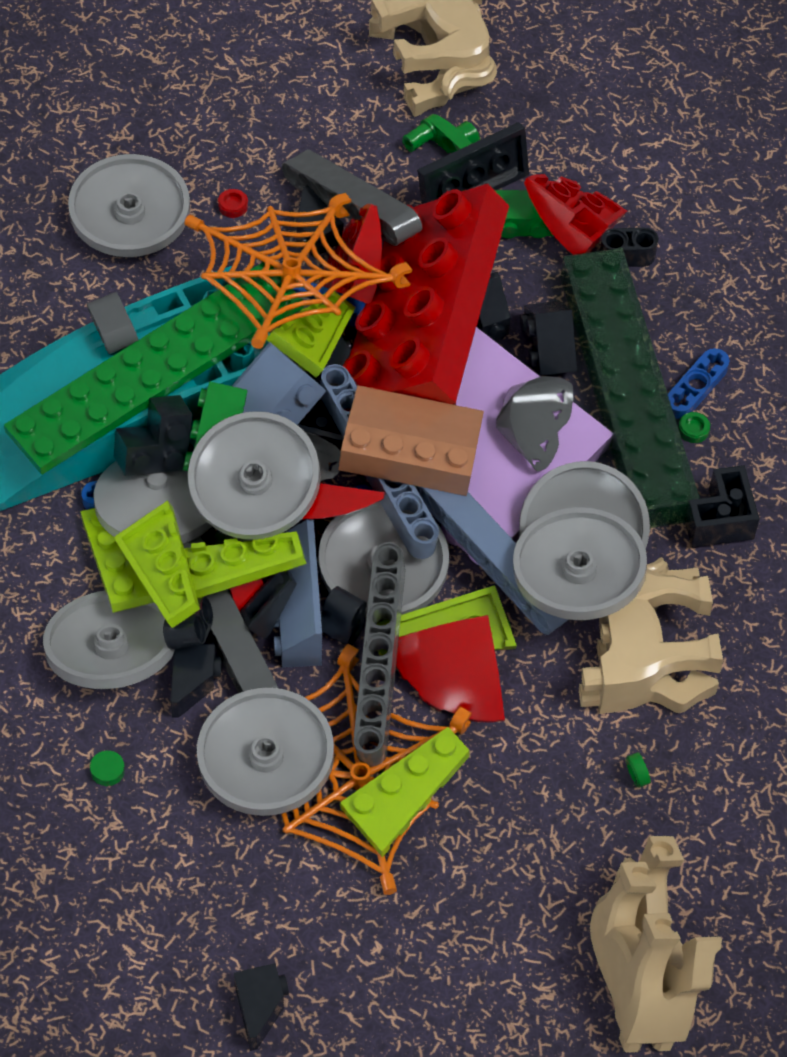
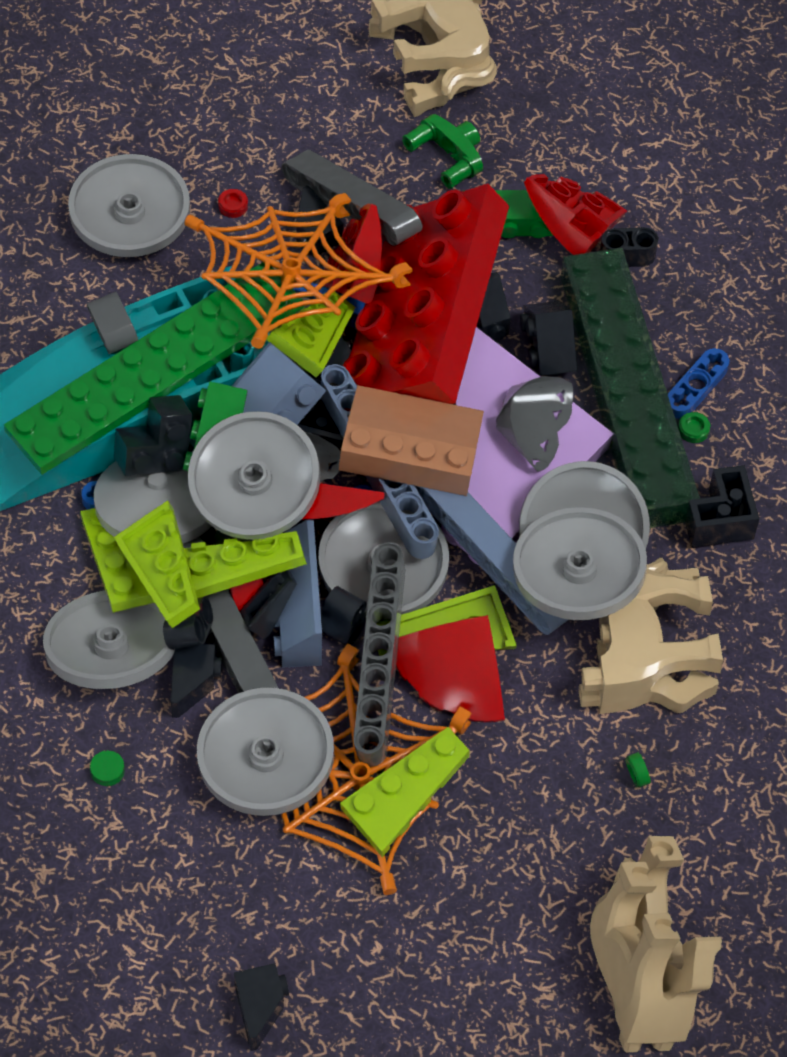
(492, 160): black plate -> none

